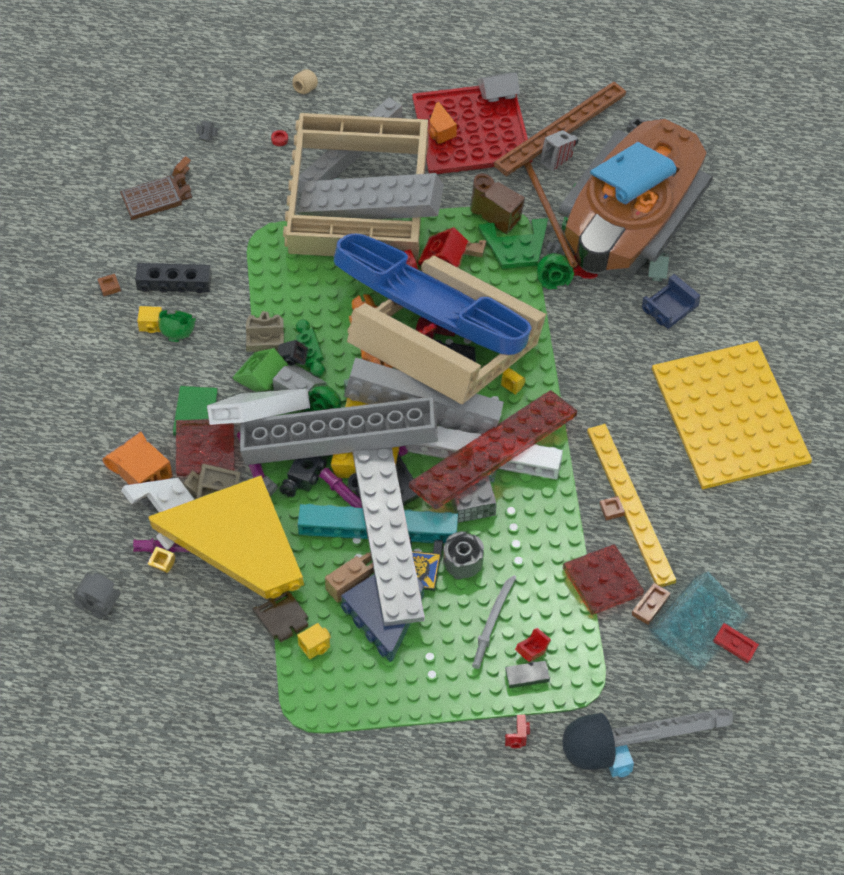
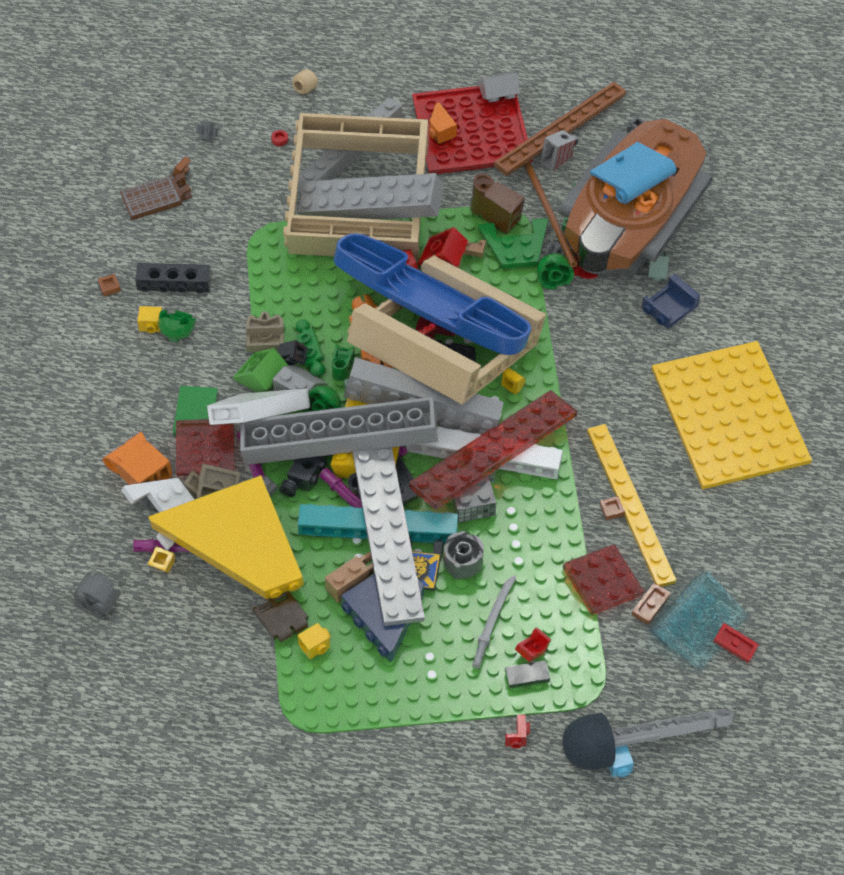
(342, 362): none -> green piece

